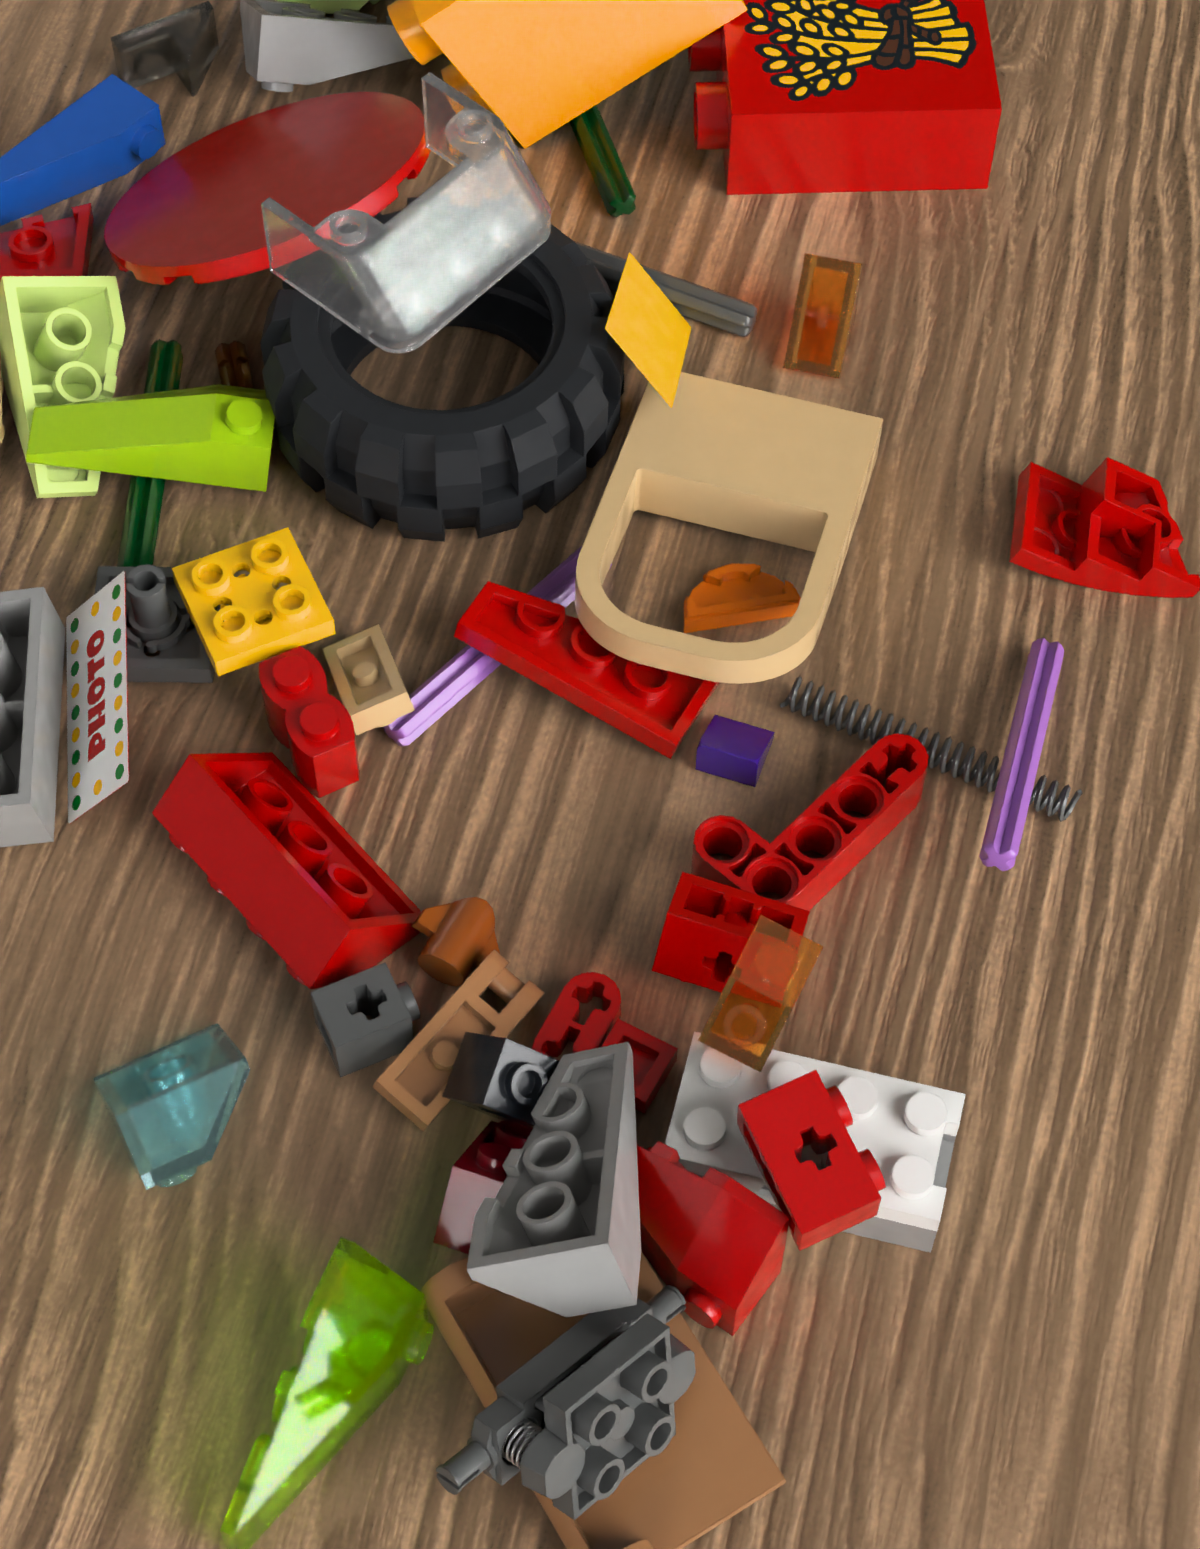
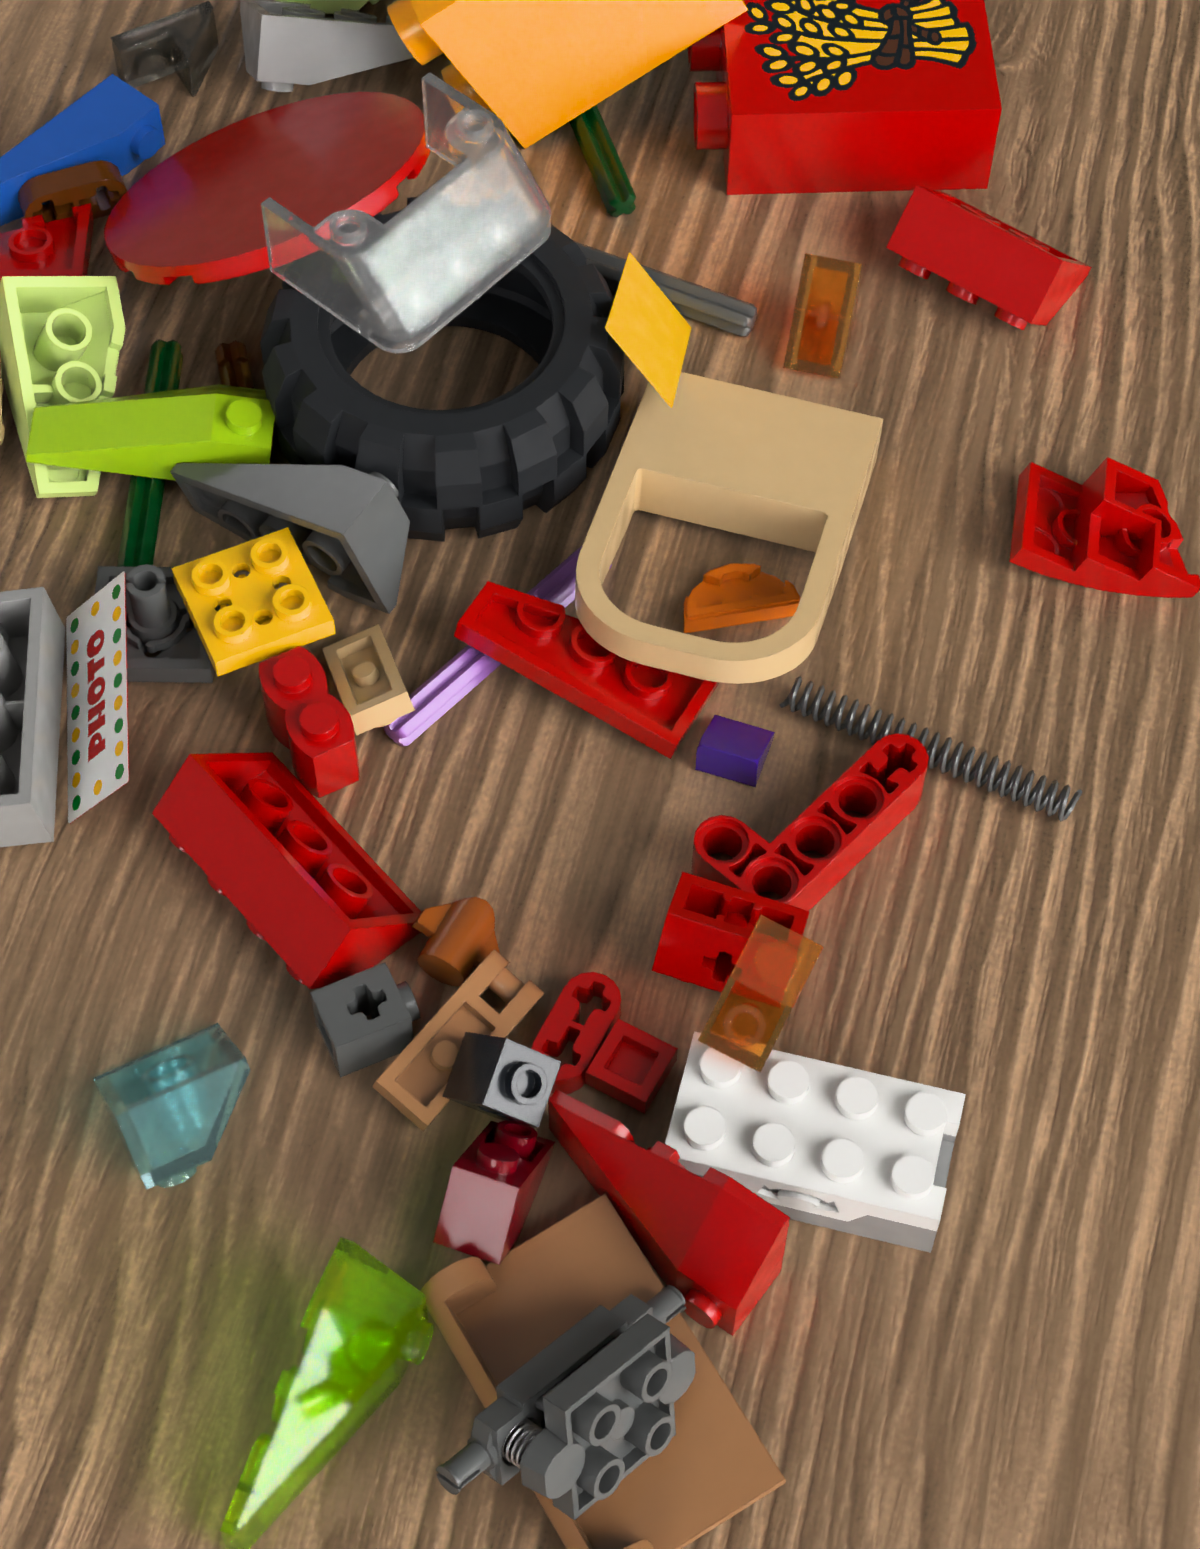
(73, 188): none -> reddish brown beam
(337, 515): none -> dark grey wedge
(569, 1207): light grey wedge -> none
(815, 1200): red brick -> none
(984, 258): none -> red slope
(1022, 755): medium lavender axle -> none

